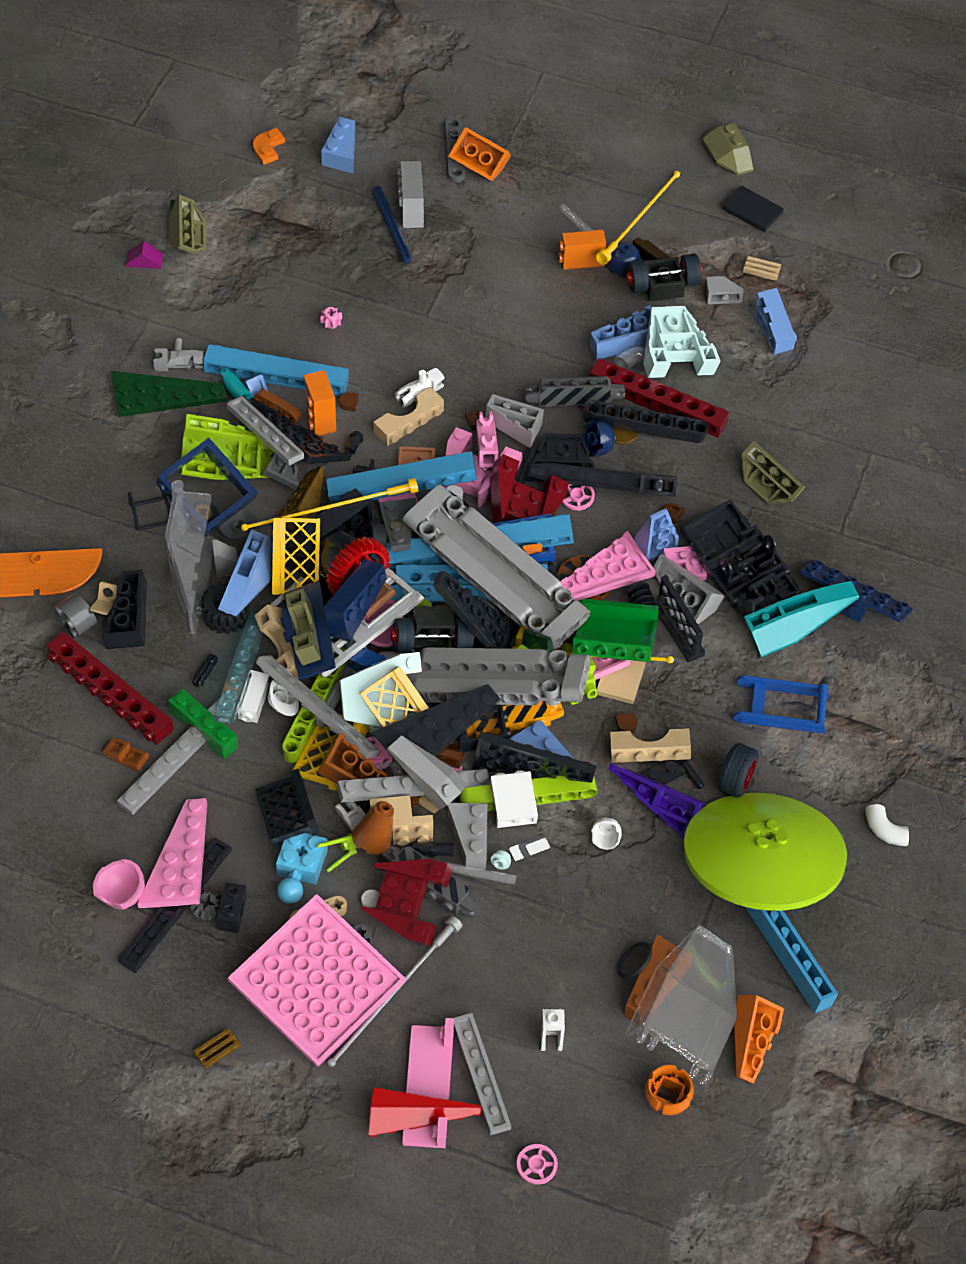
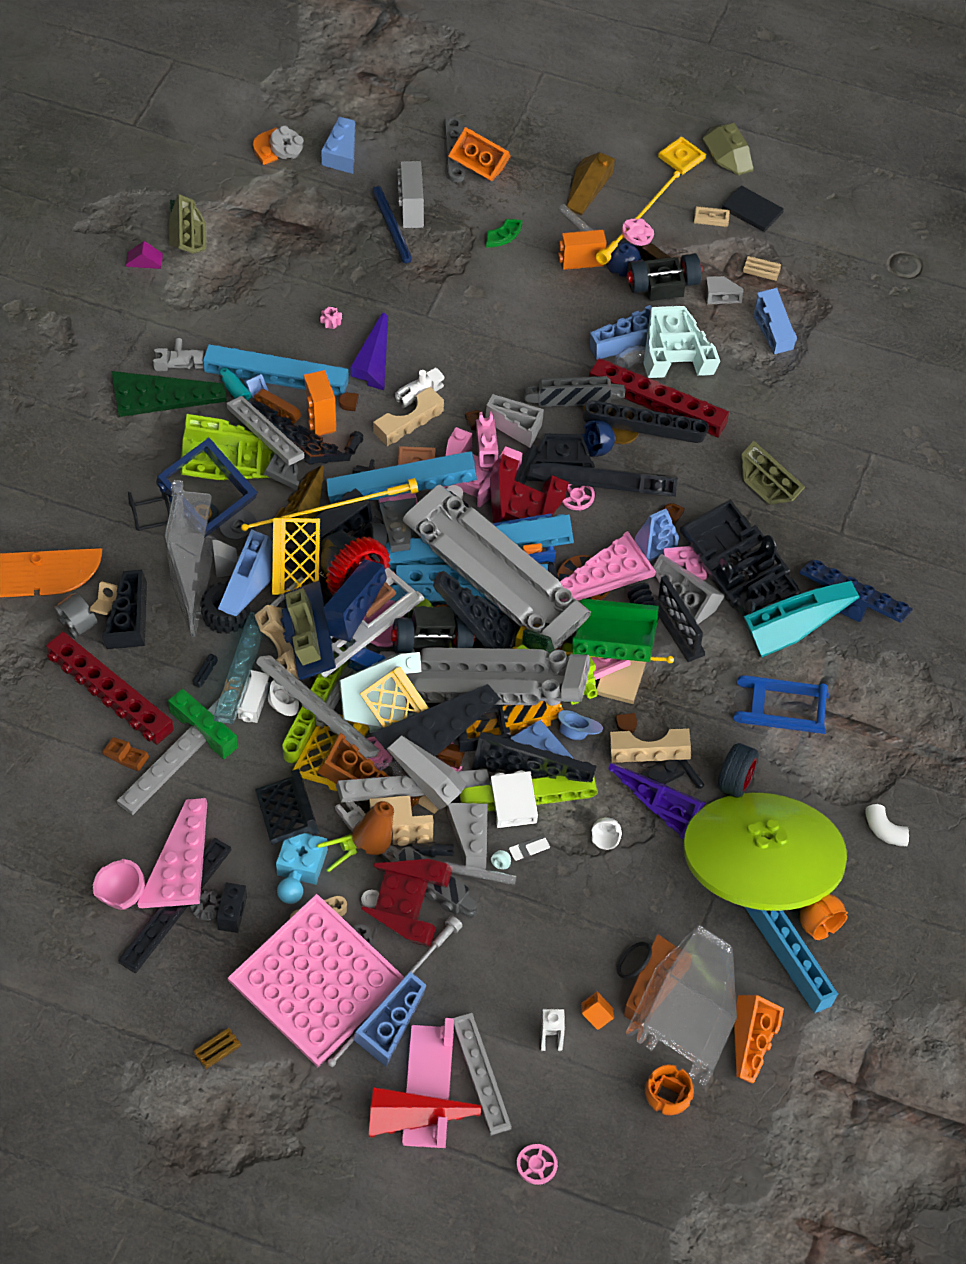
(291, 137): none -> light grey plate
(371, 359): none -> dark purple wedge
(388, 1022): none -> medium blue wedge
(504, 234): none -> green tile
(577, 726): none -> medium blue piece
(589, 180): none -> pearl gold wedge
(597, 1010): none -> orange panel
(639, 230): none -> bright pink wheel
(681, 155): none -> yellow plate
(711, 219): none -> tan tile
(823, 917): none -> orange piece

